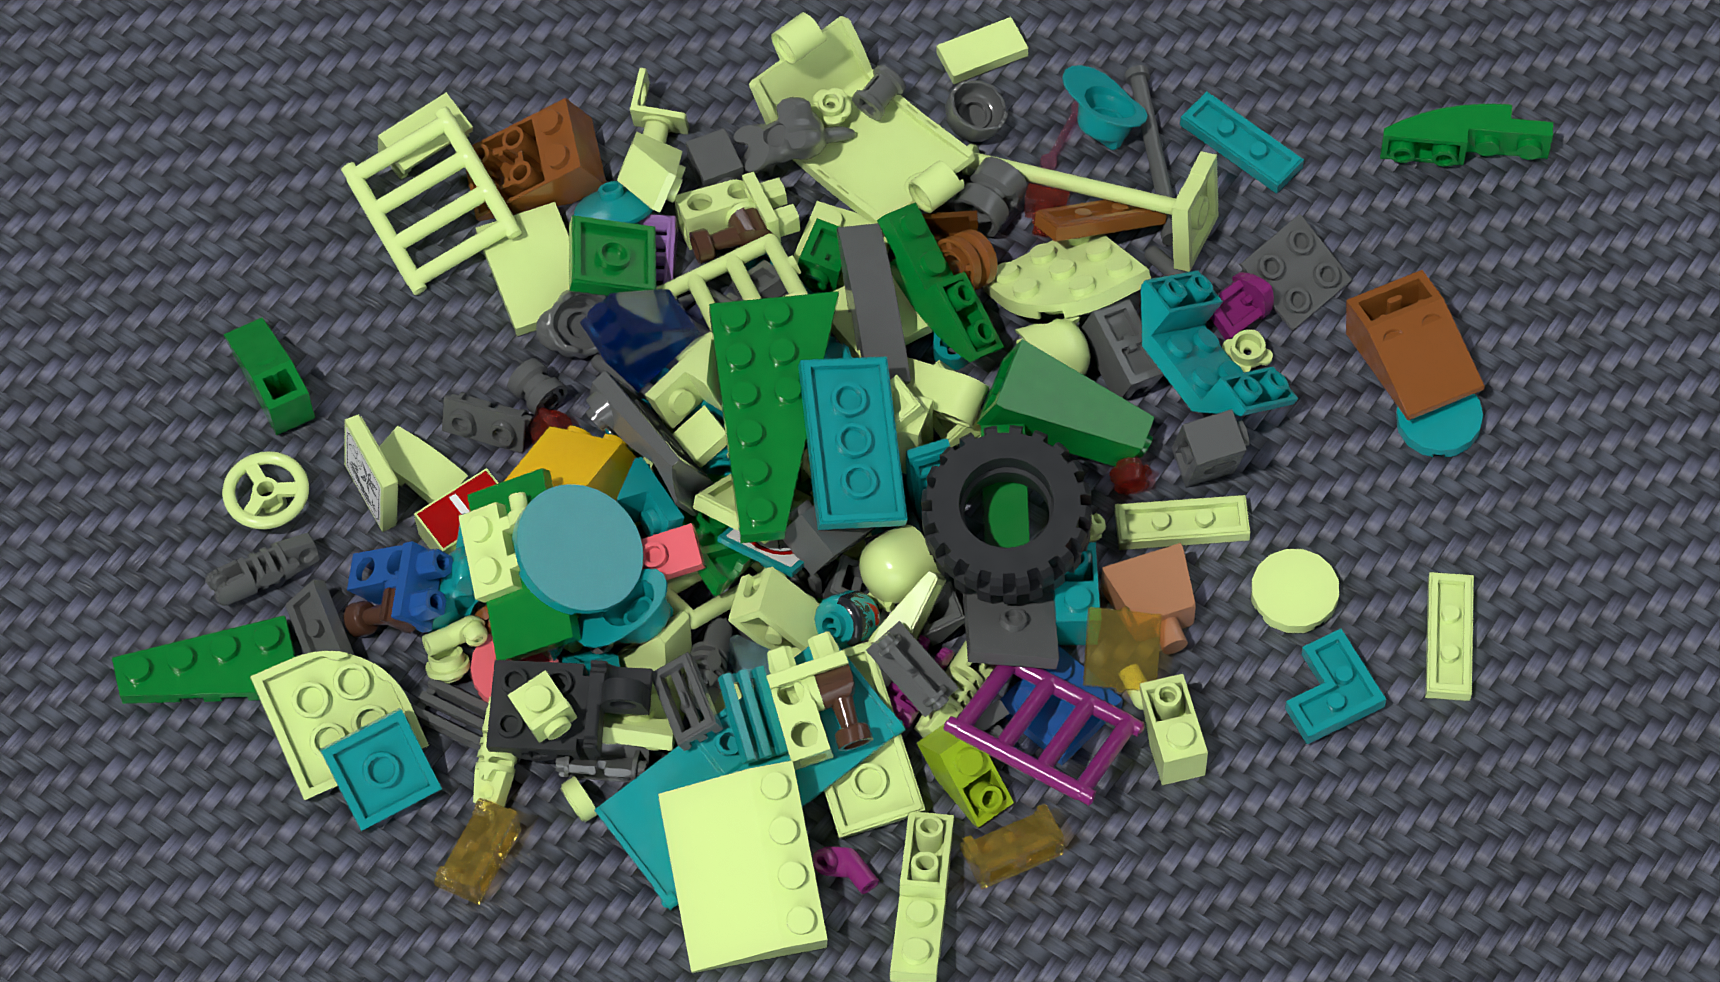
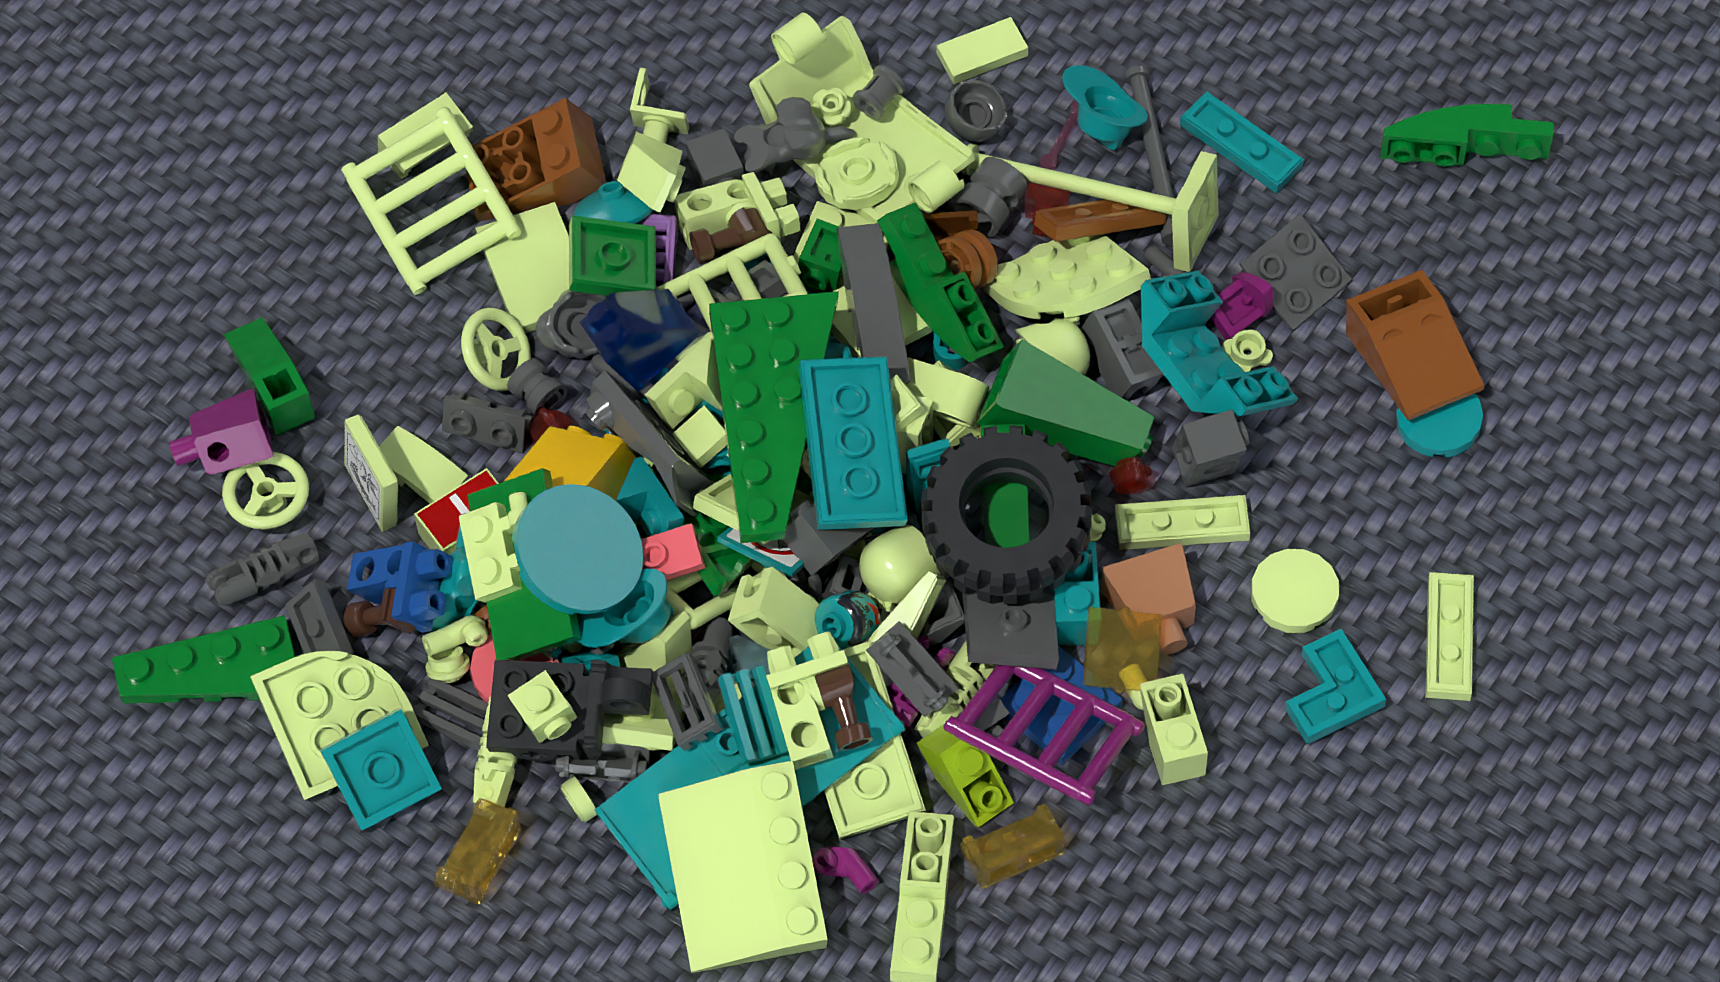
(226, 435): none -> magenta torso
(488, 351): none -> yellowish green piece
(857, 173): none -> yellowish green tile

